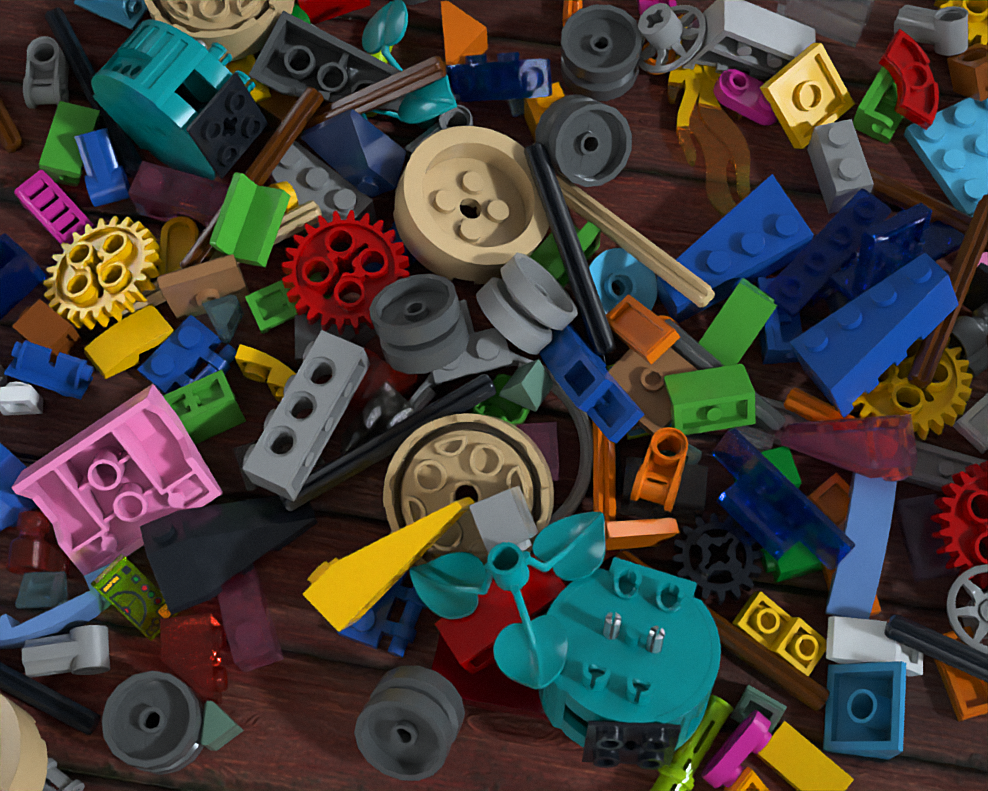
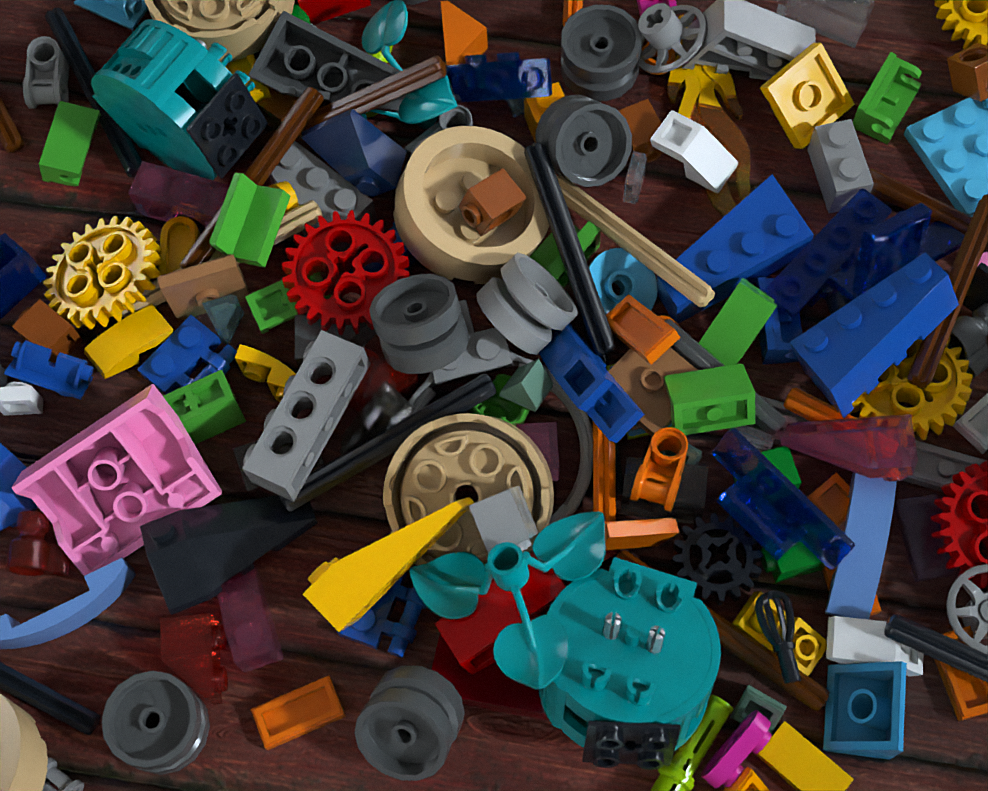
(37, 193): dark pink slope -> none
(42, 590): clear light blue slope -> none
(80, 652): light grey piece -> none
(104, 178): blue piece -> none
(133, 596): clear neon green tile -> none
(217, 727): sand green slope -> none
(298, 712): none -> orange tile
(491, 202): none -> dark orange brick
(634, 177): none -> clear tile
(643, 124): none -> dark orange brick
(697, 148): none -> white slope
(744, 96): dark pink plate -> none
(781, 646): none -> black piece
(913, 78): red tile -> none
(942, 28): light grey piece -> none

